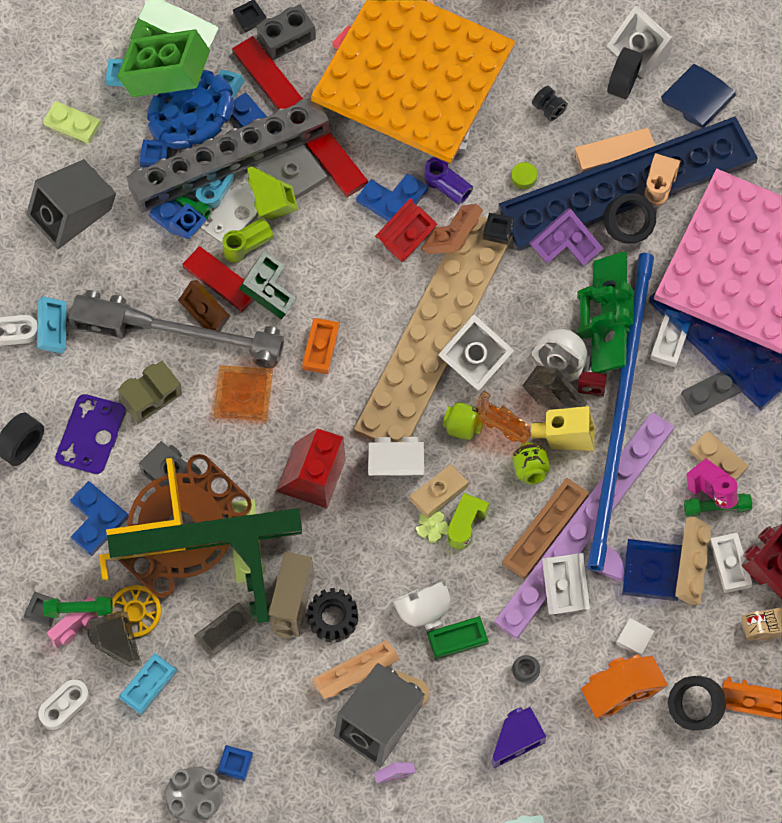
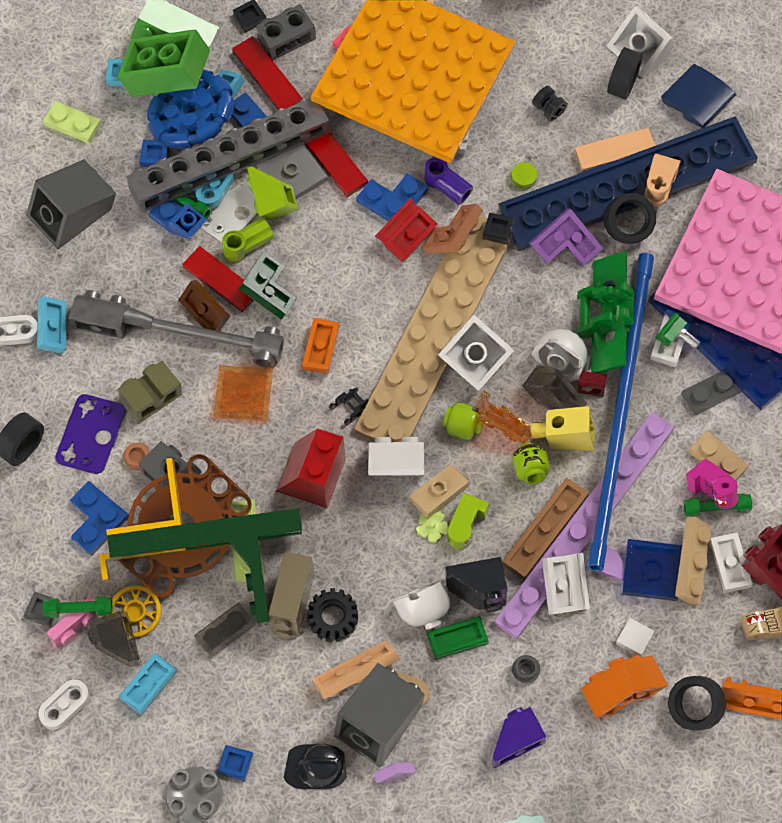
(134, 454): none -> nougat tile
(315, 767): none -> black piece
(344, 398): none -> black piece
(479, 583): none -> black slope
(675, 328): none -> green piece

